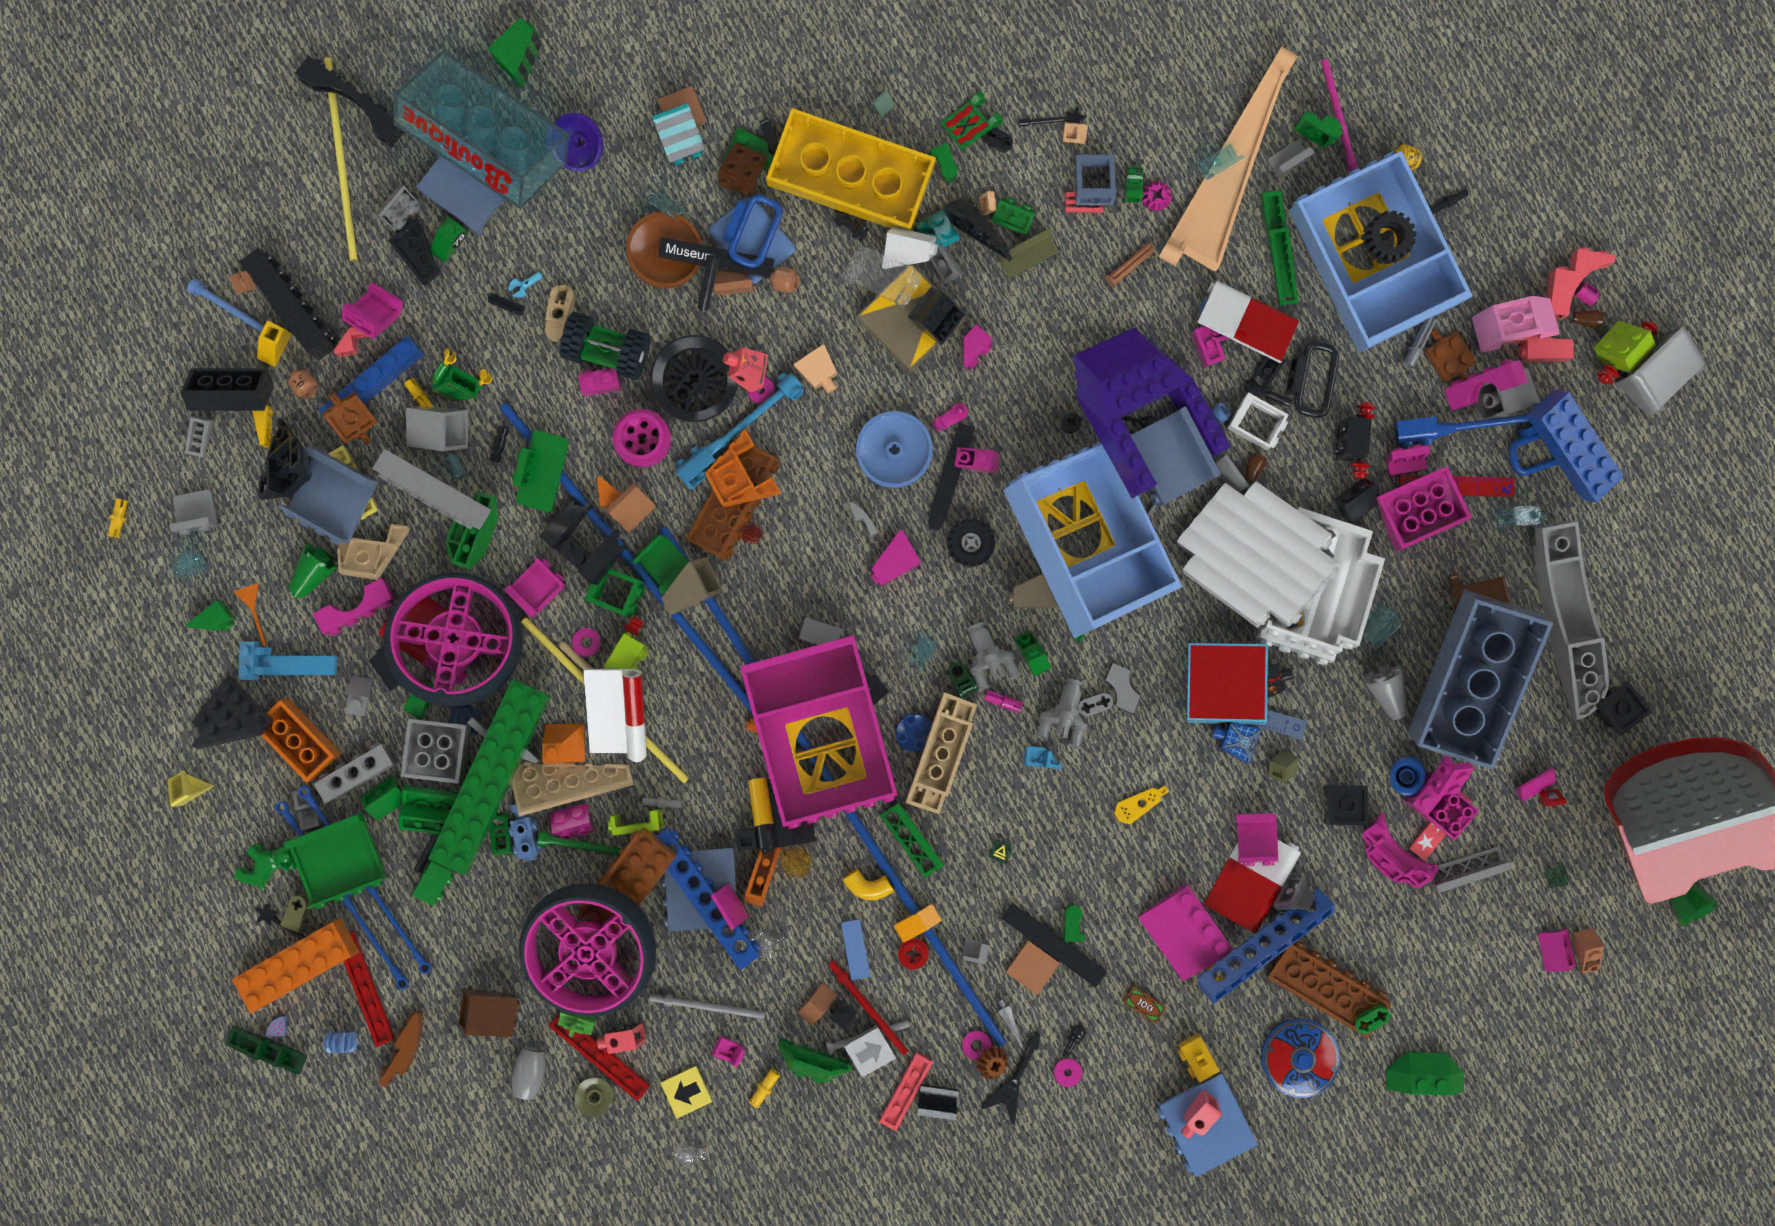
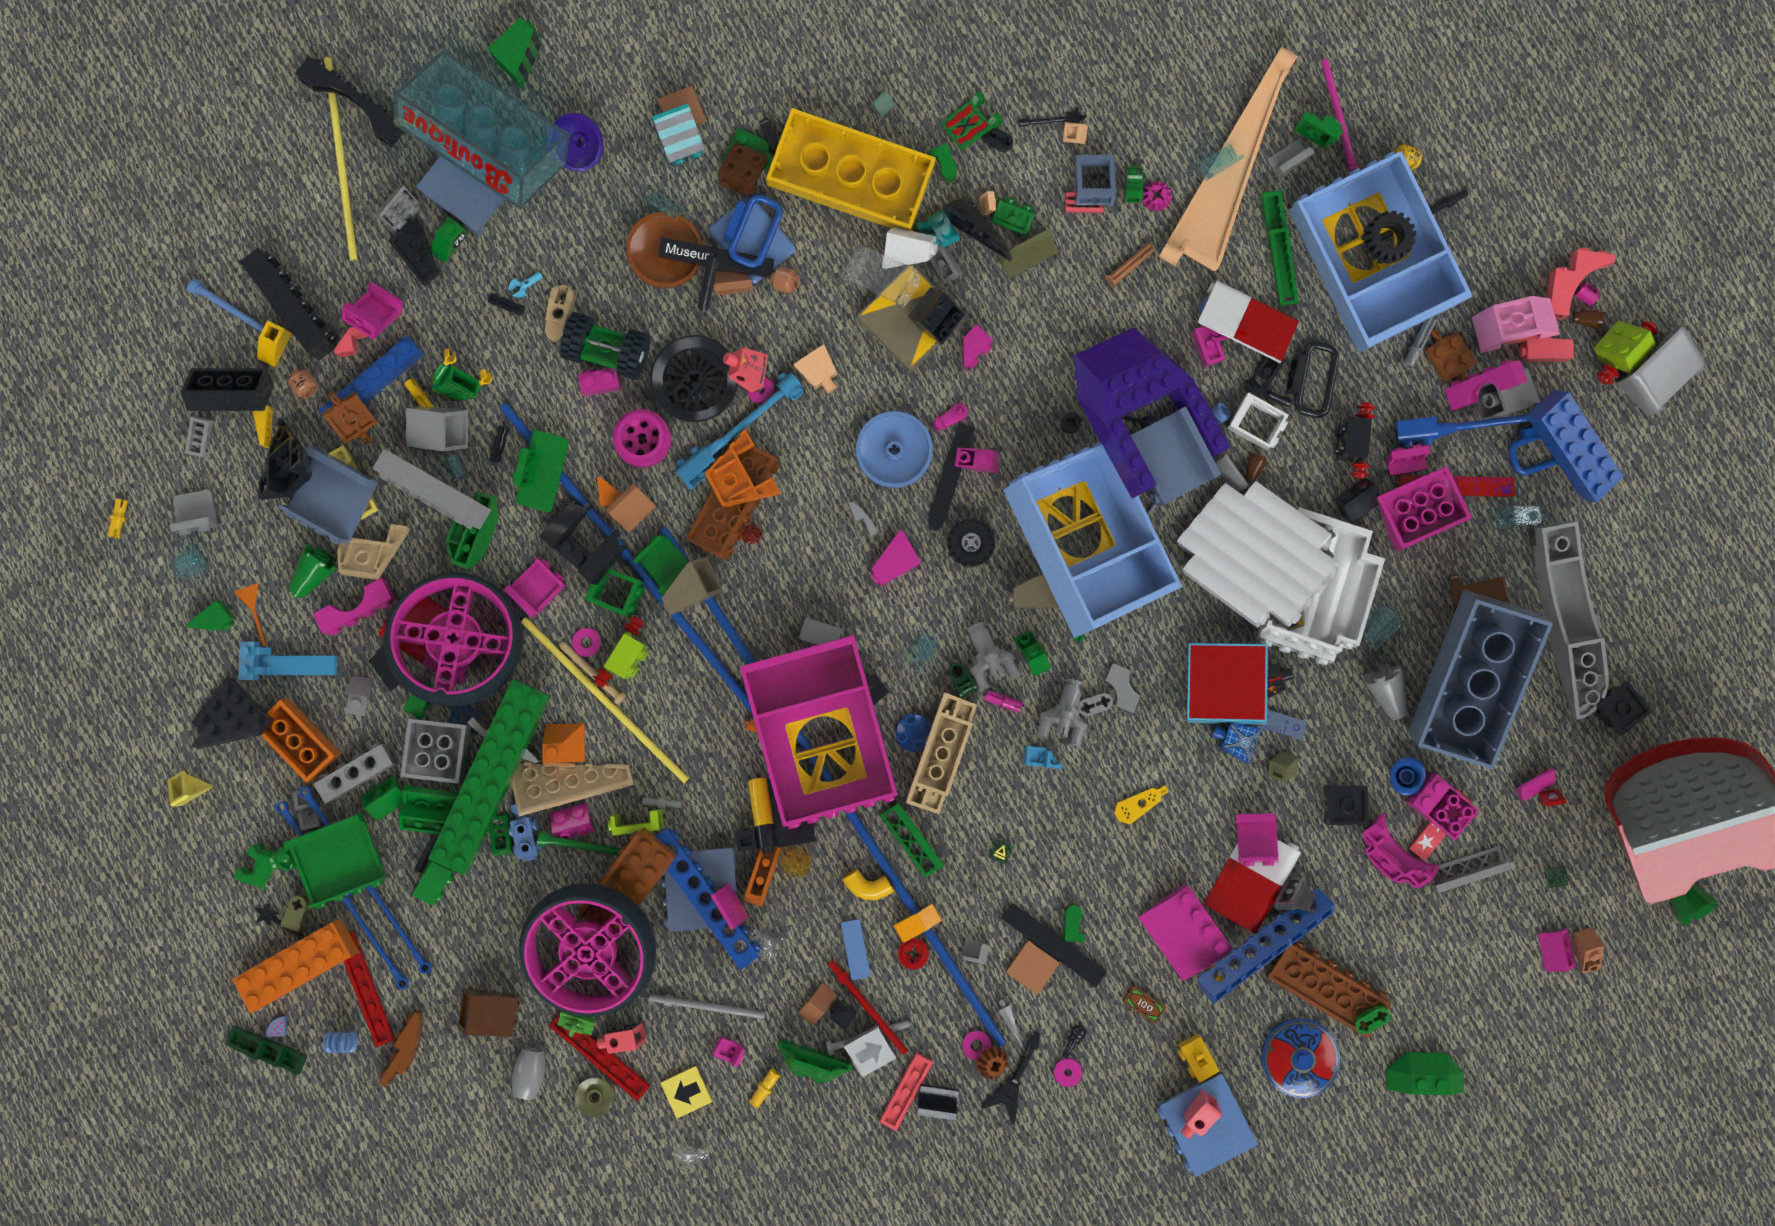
(242, 282): nougat bracket -> none
(615, 712): white door -> none
(859, 231): black bar -> none
(1450, 777): dark pink bracket -> none

